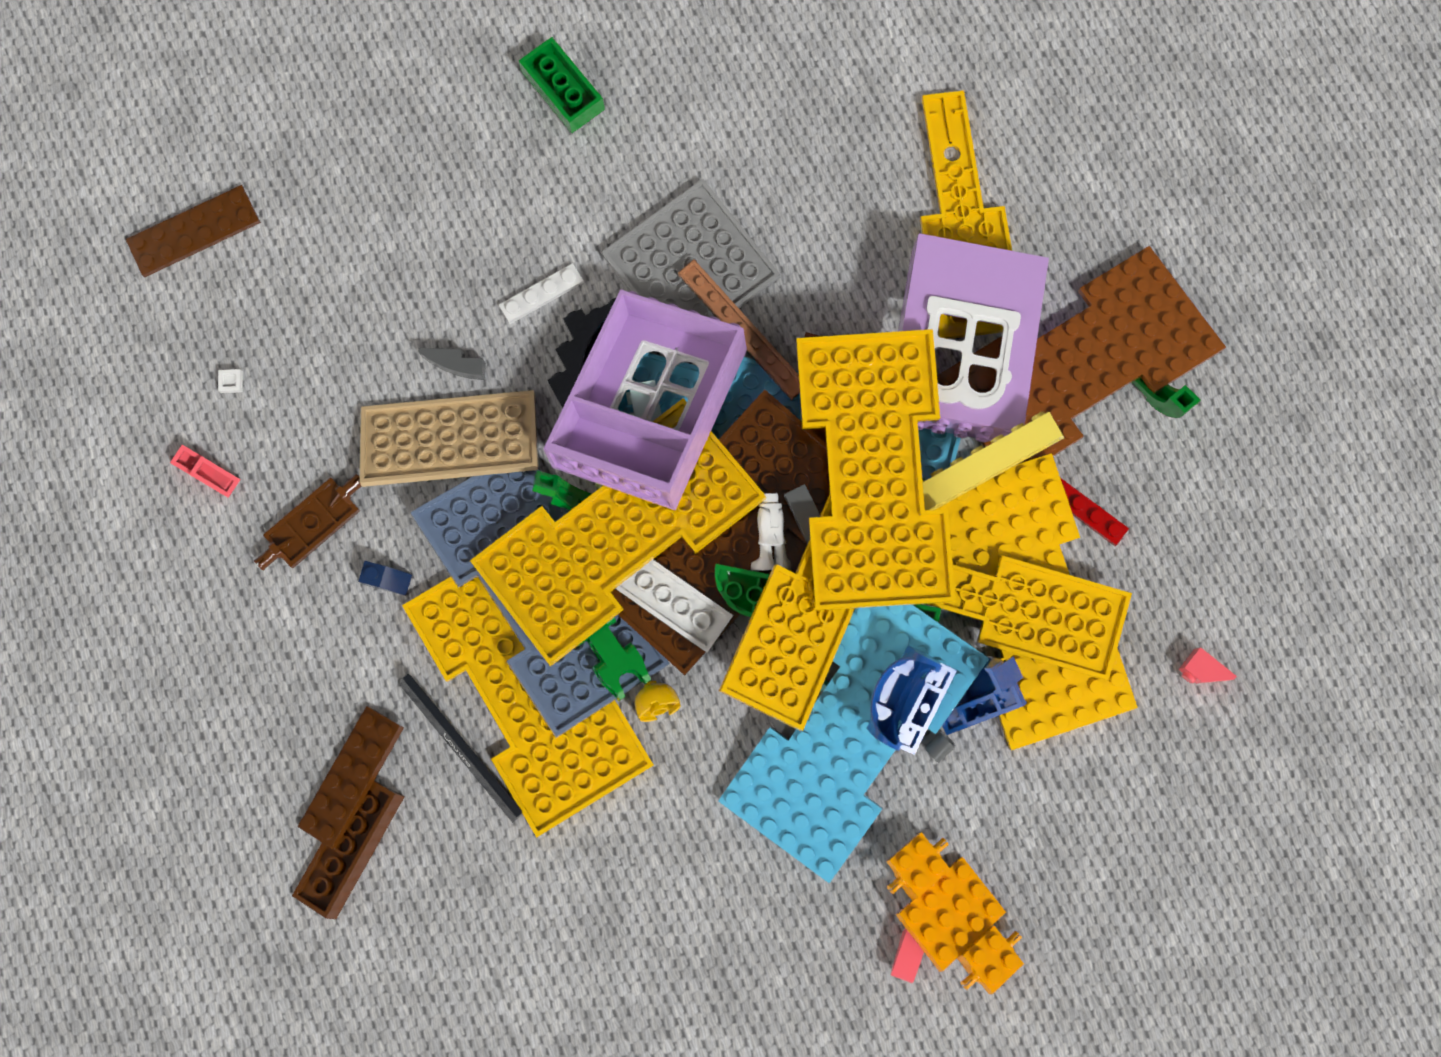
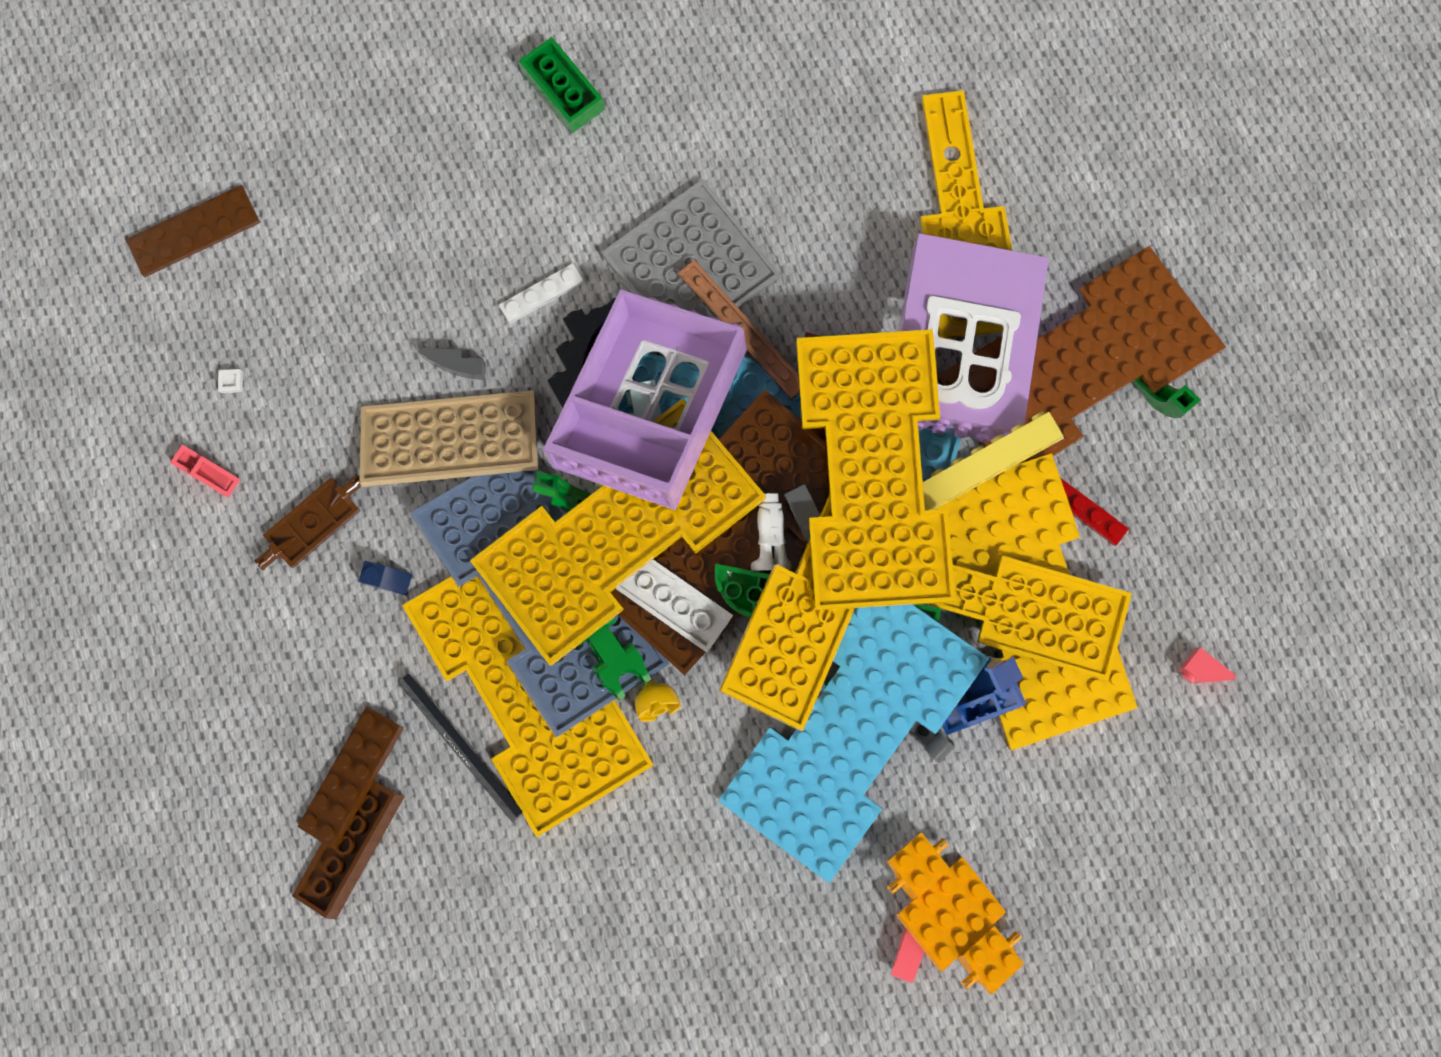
(909, 698): blue piece -> none

